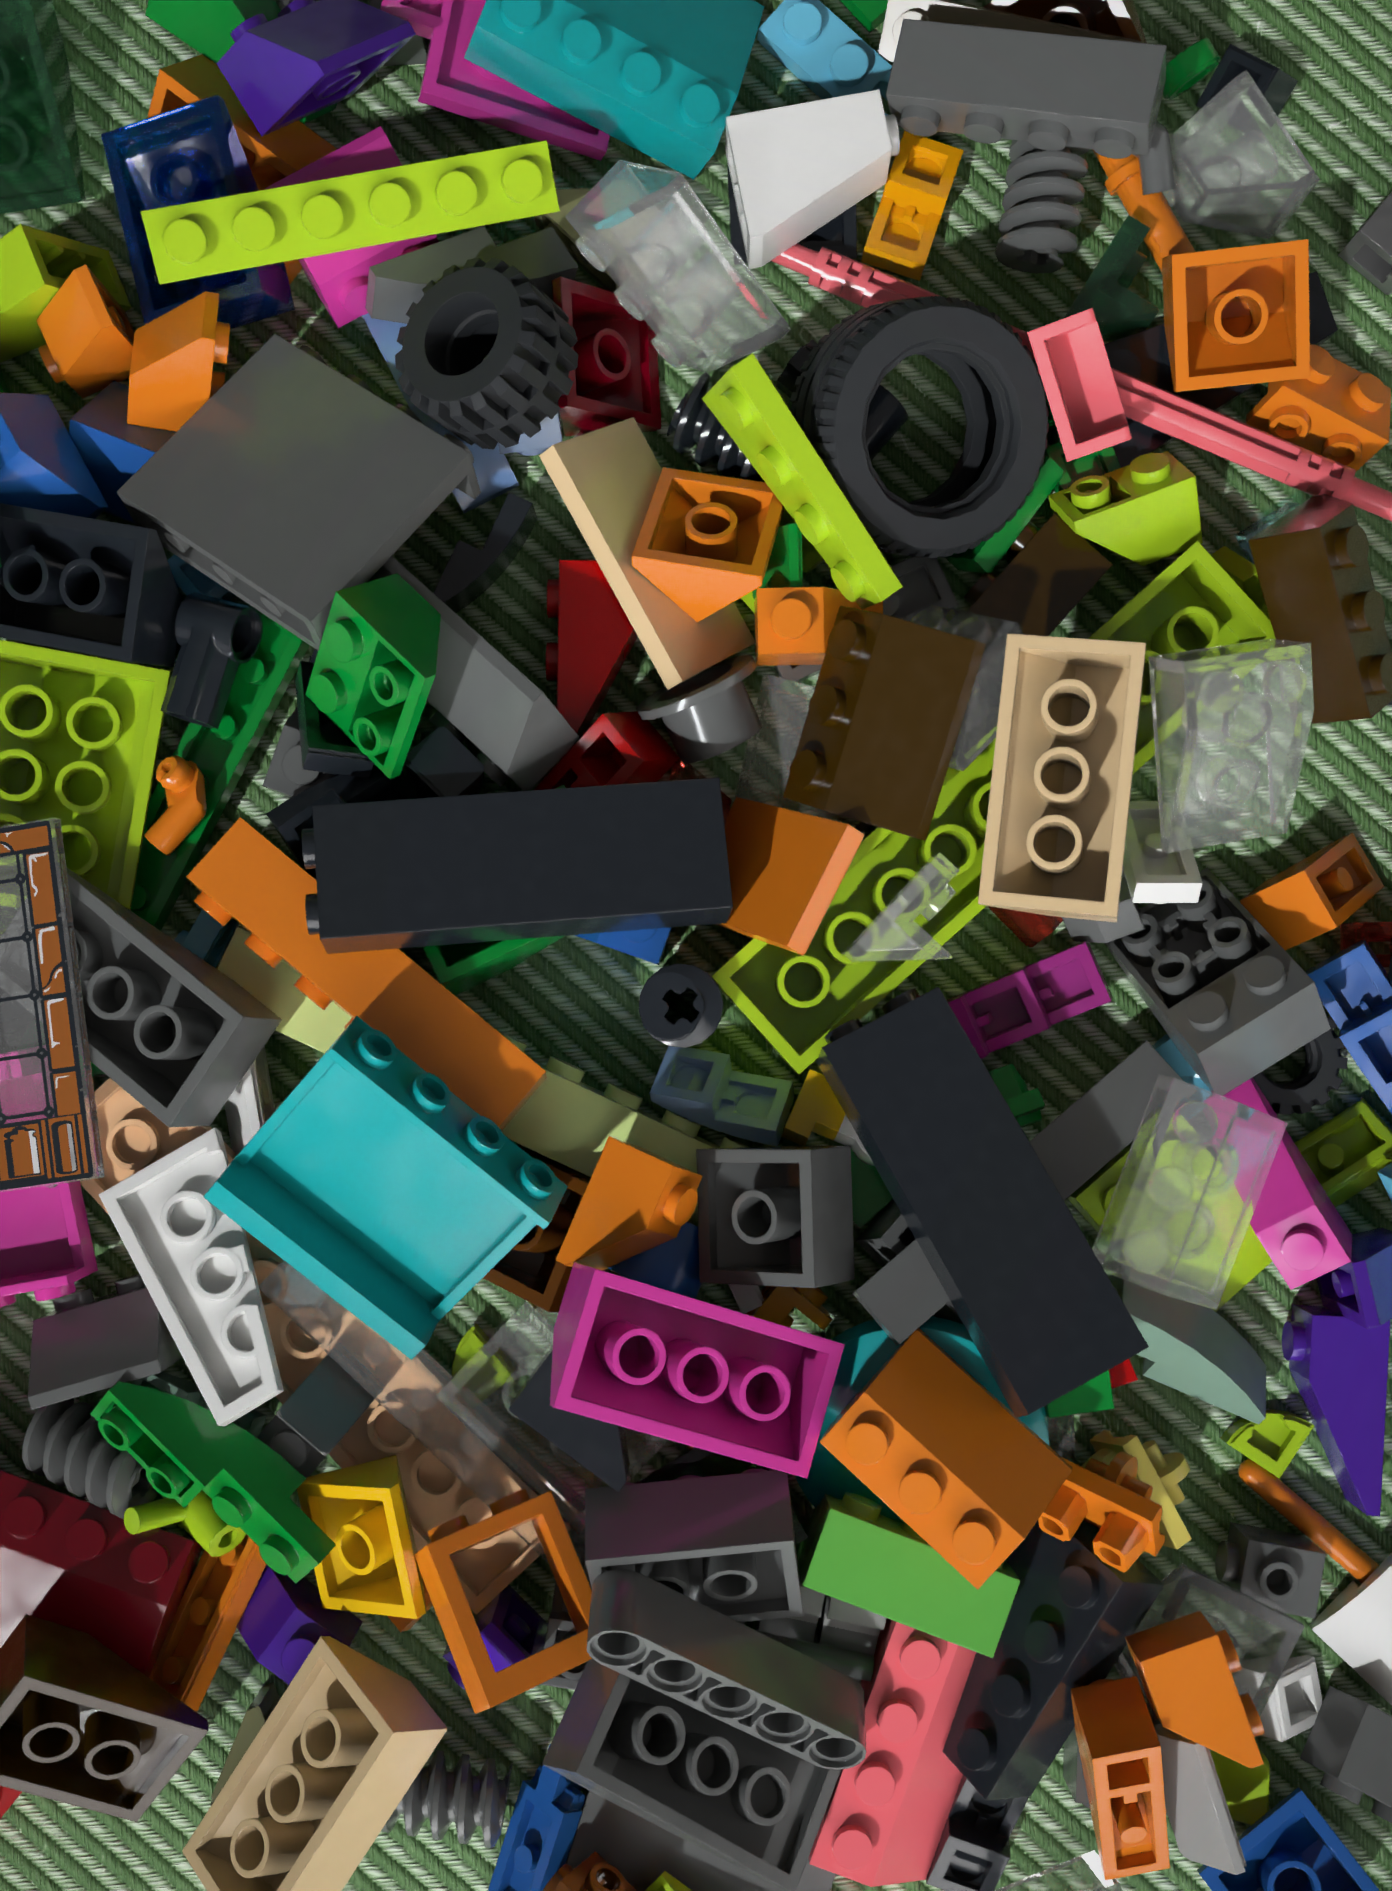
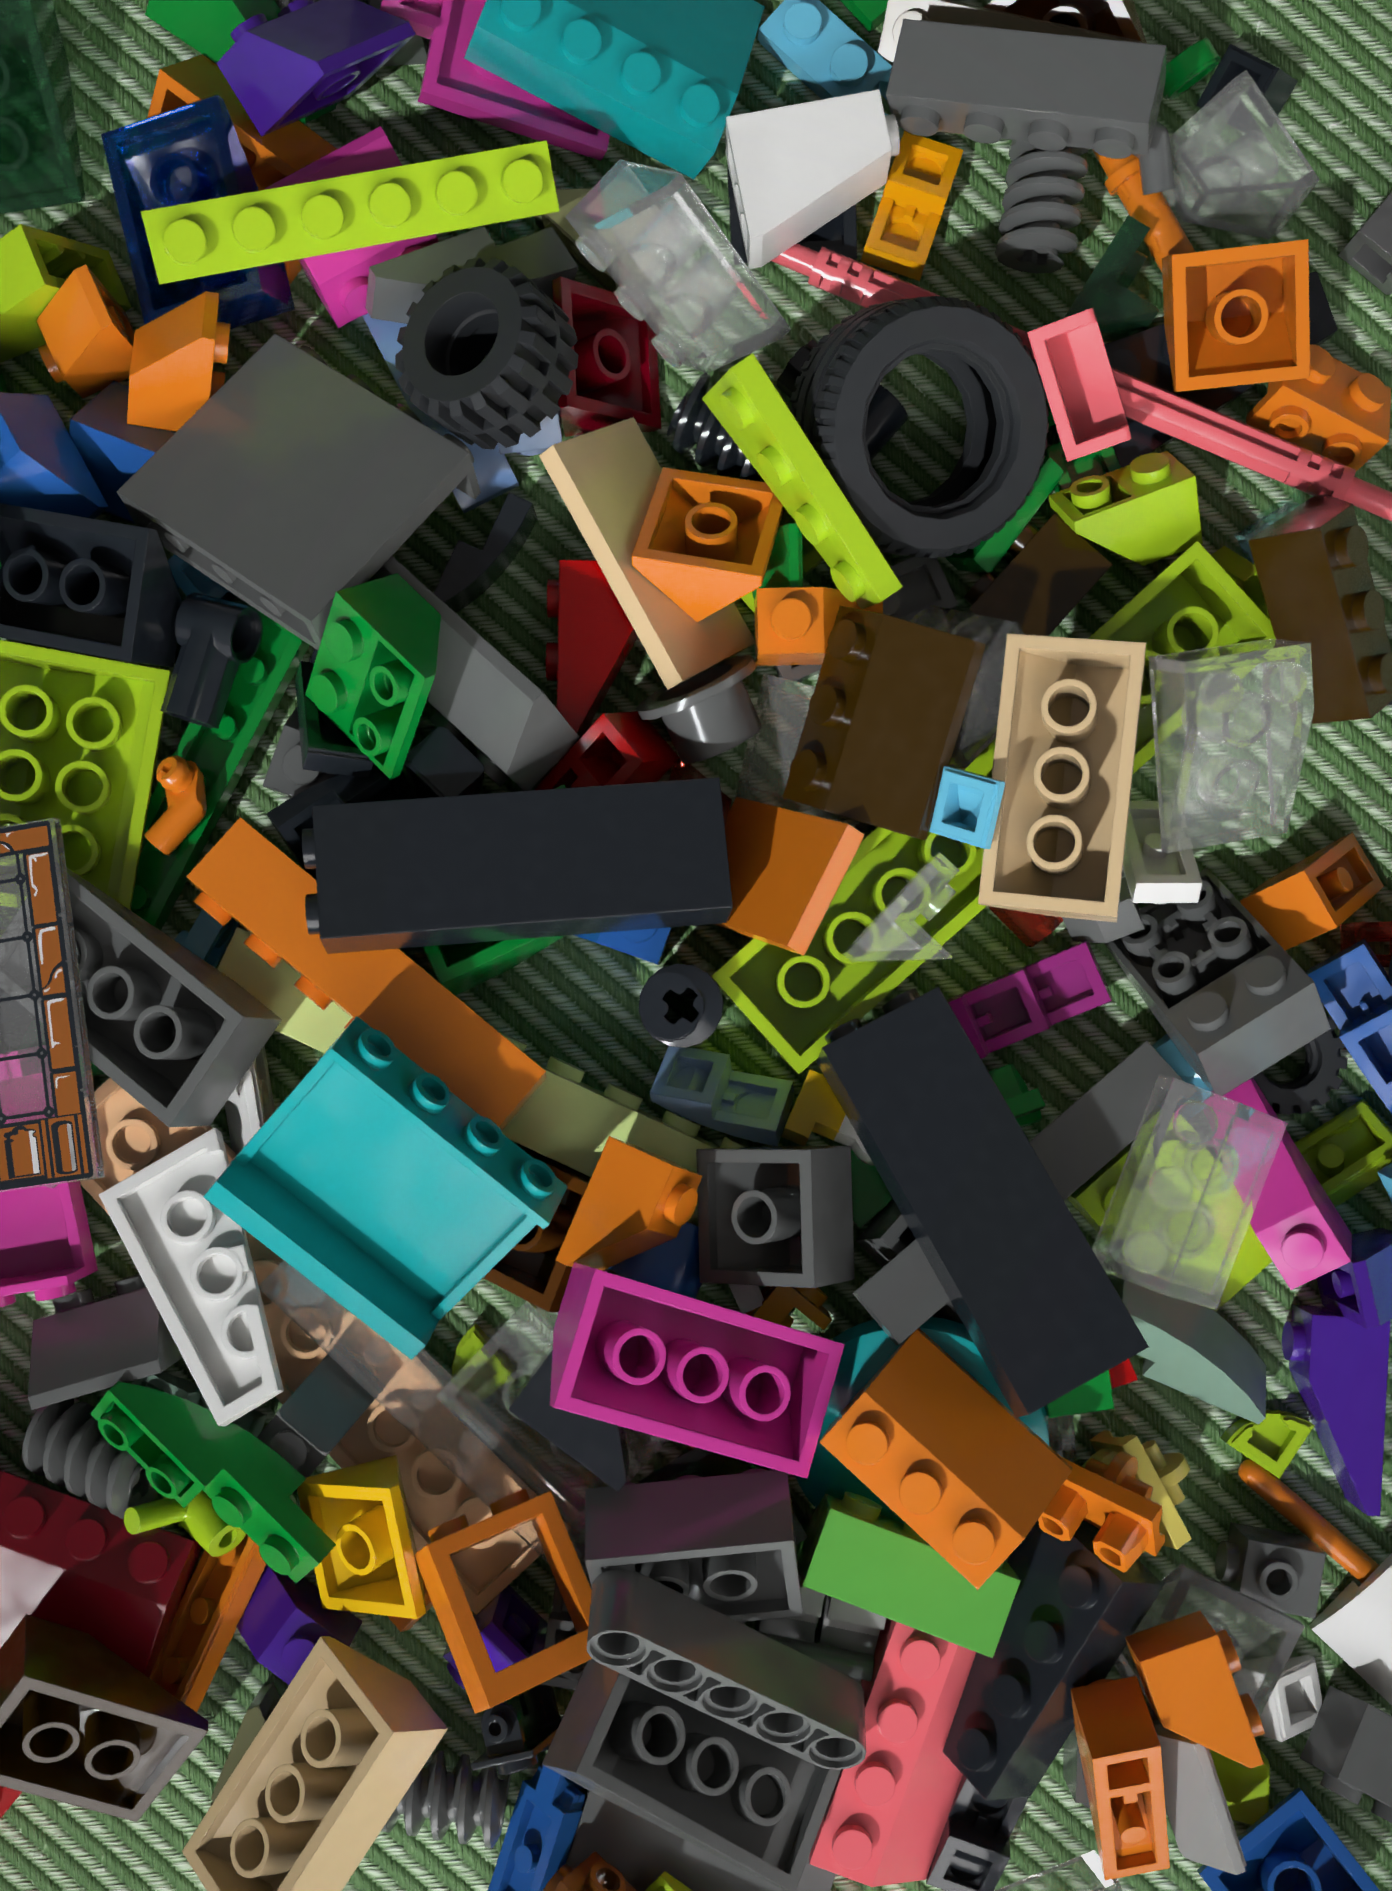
(519, 1730): none -> black hinge
(967, 807): none -> medium azure slope

